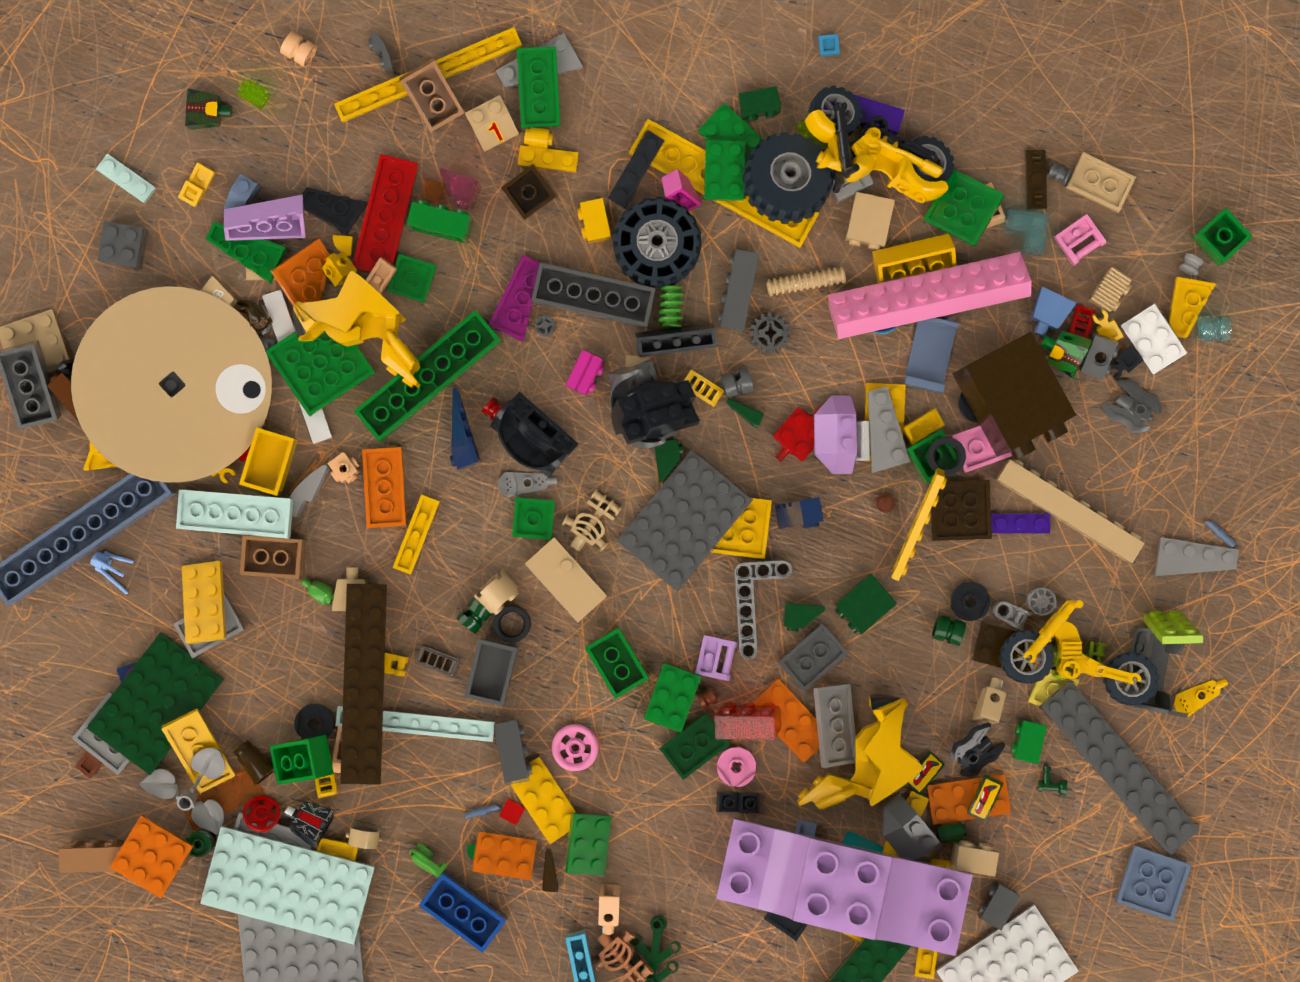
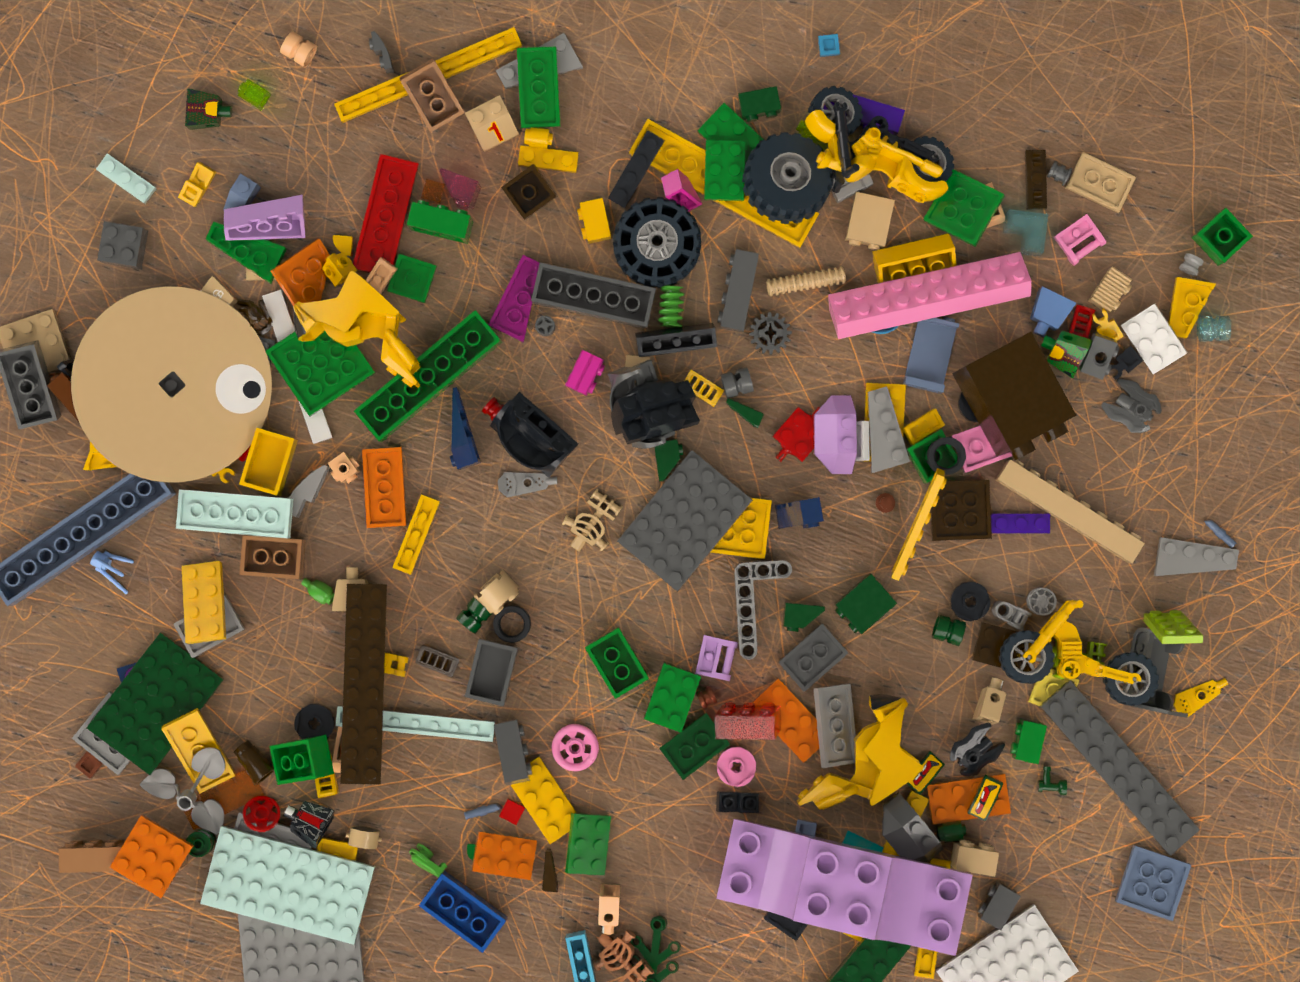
(333, 209): black wing -> none
(533, 518): green plate -> none
(566, 579): tan brick -> none

